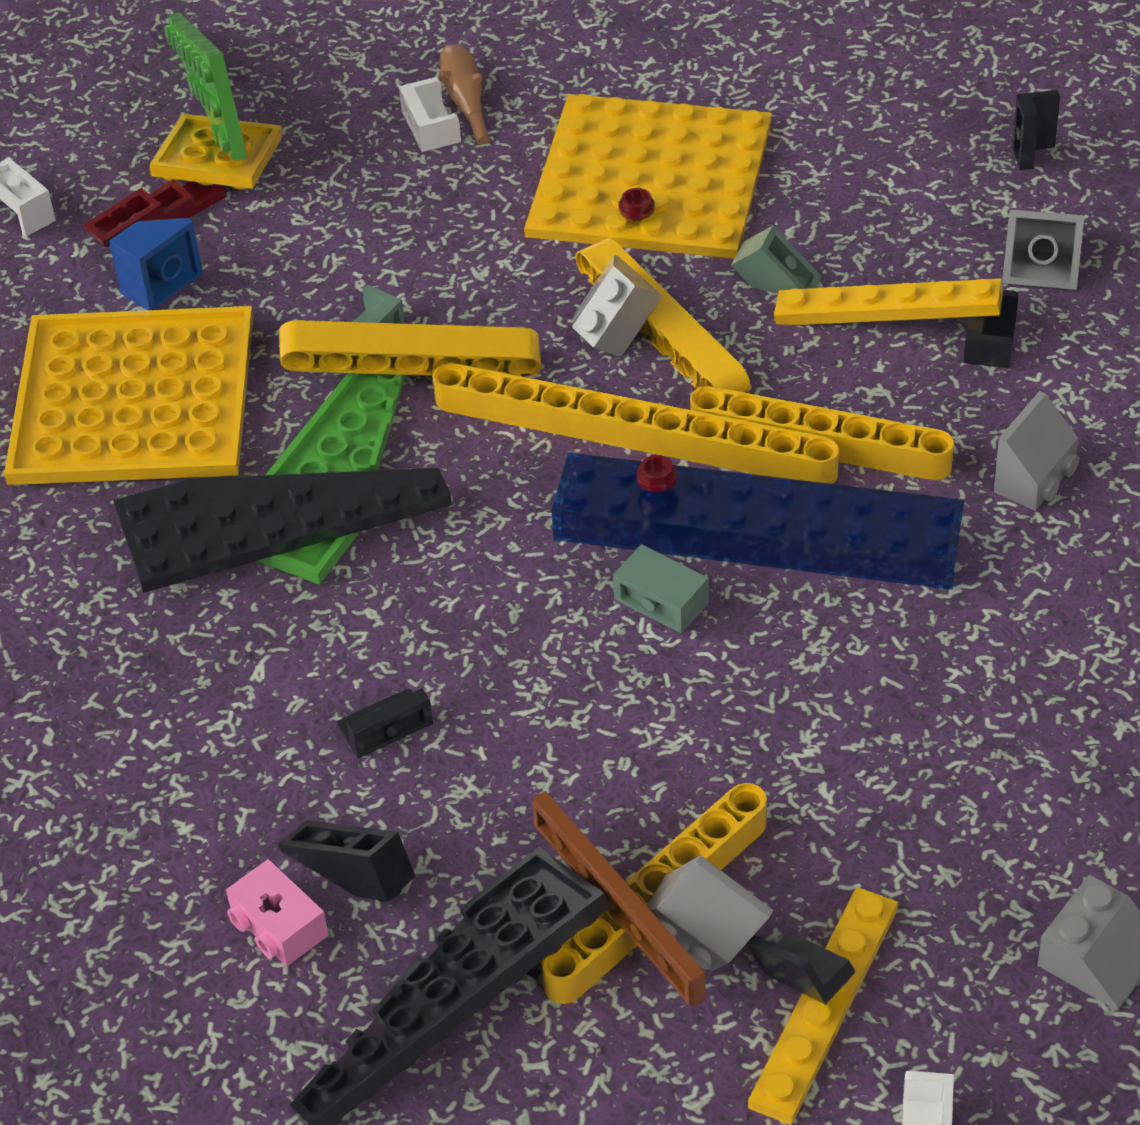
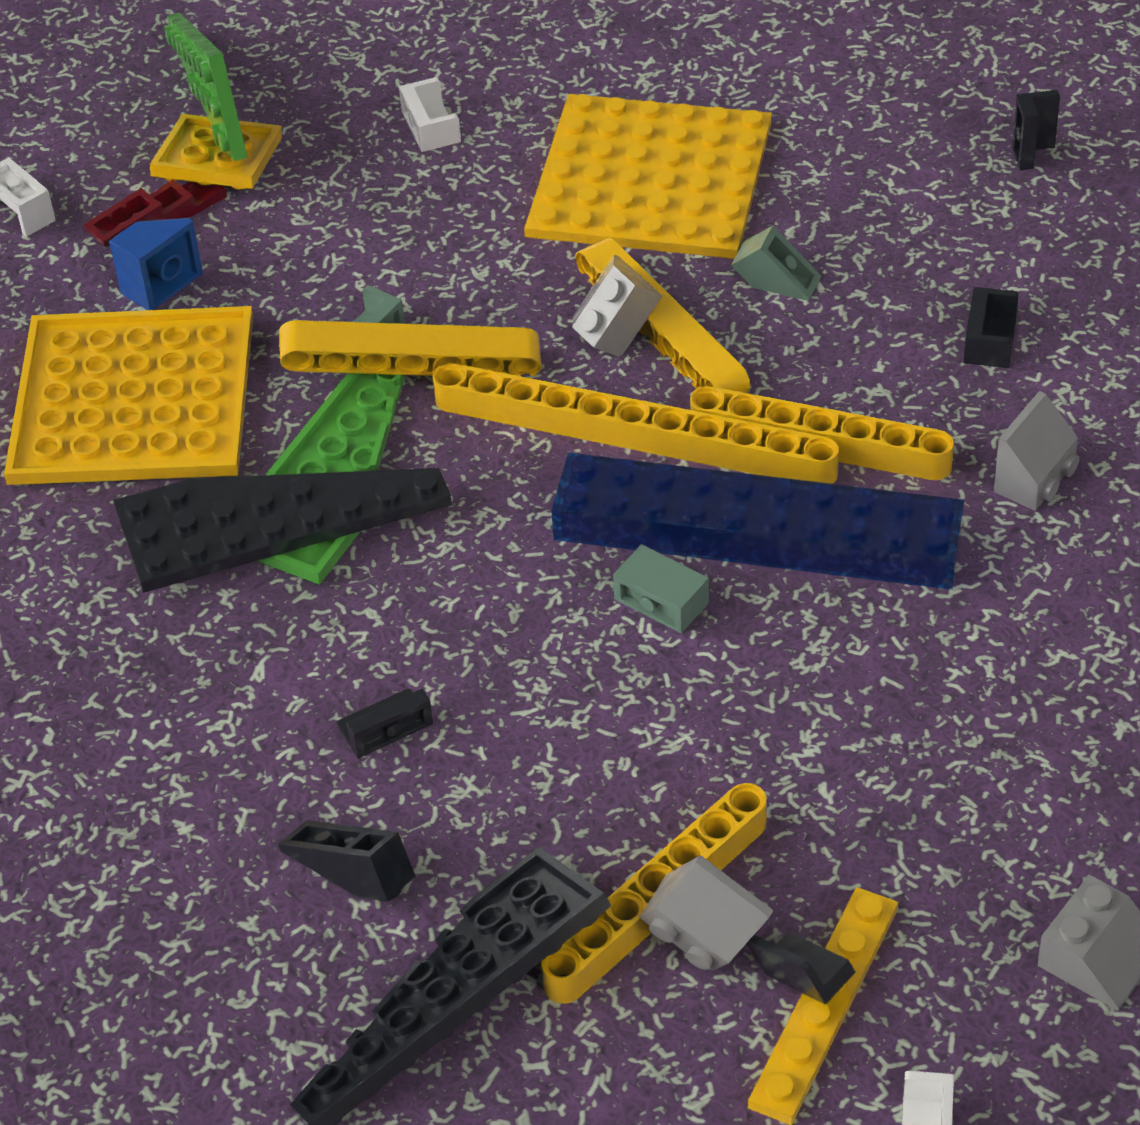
(276, 913): bright pink brick -> none
(464, 86): medium nougat piece -> none
(626, 906): dark orange tile -> none
(636, 204): dark red plate -> none
(656, 474): dark red plate -> none
(889, 302): yellow plate -> none
(1043, 249): light grey slope -> none

